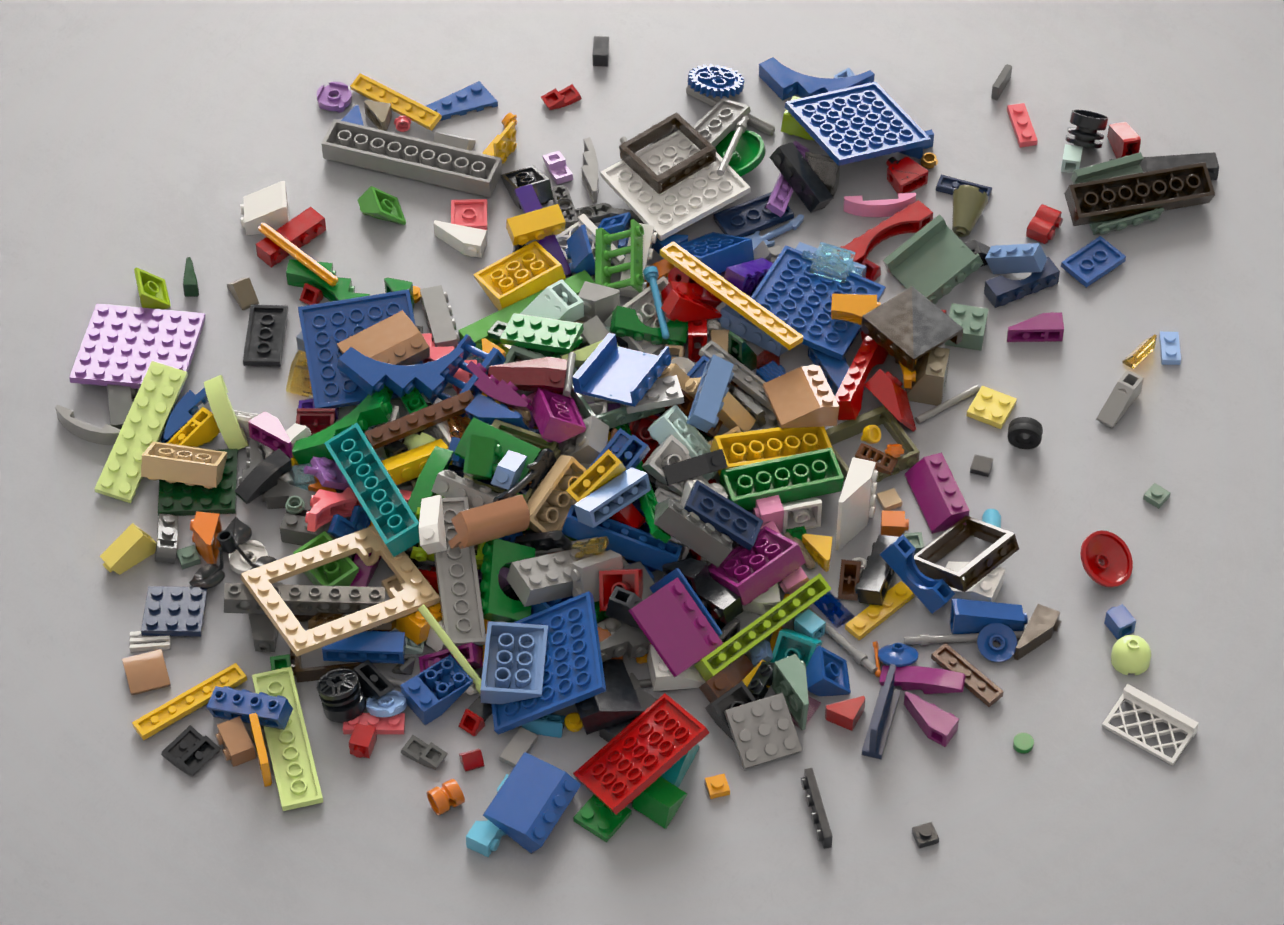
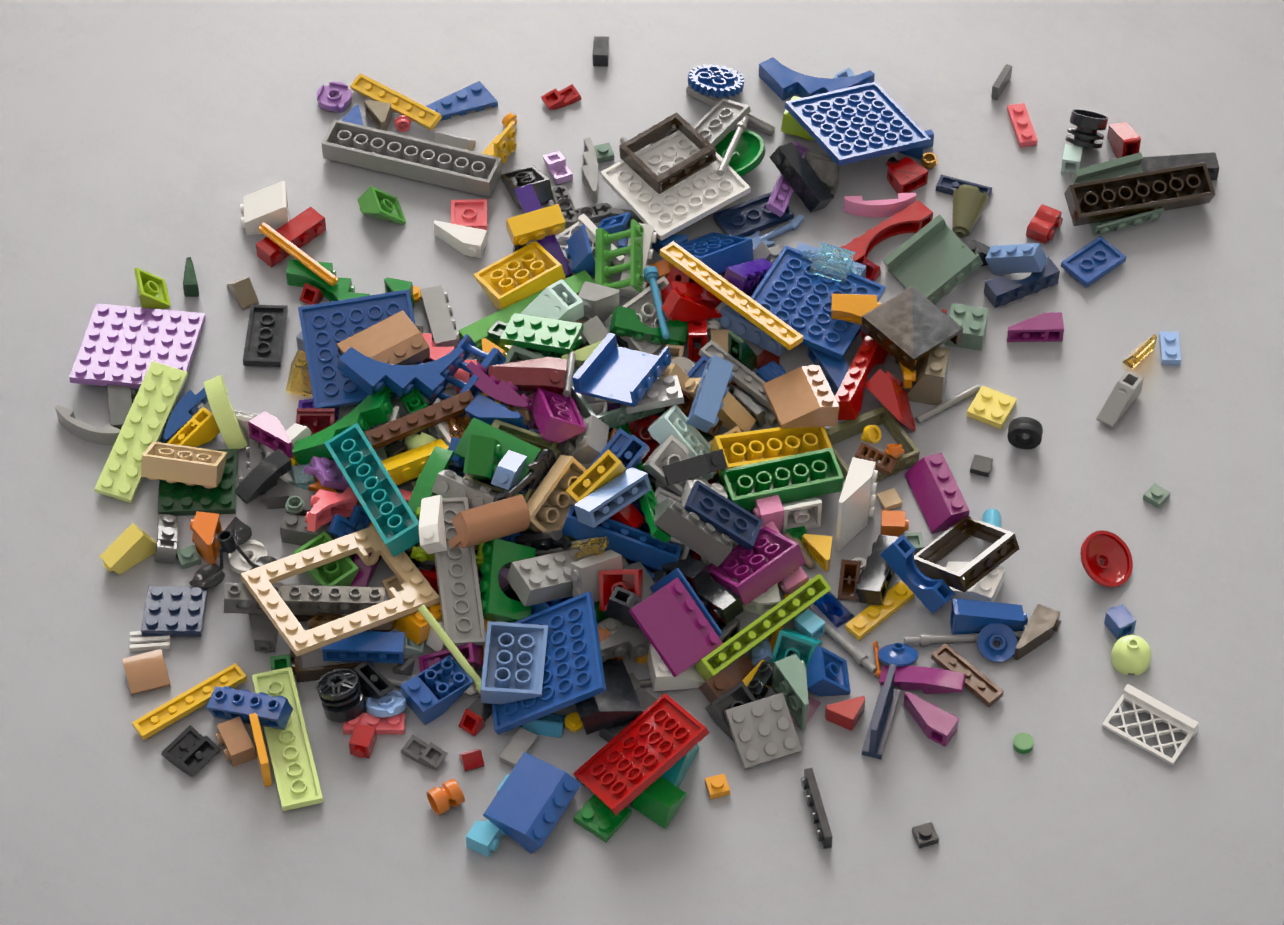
(604, 152): none -> sand green plate

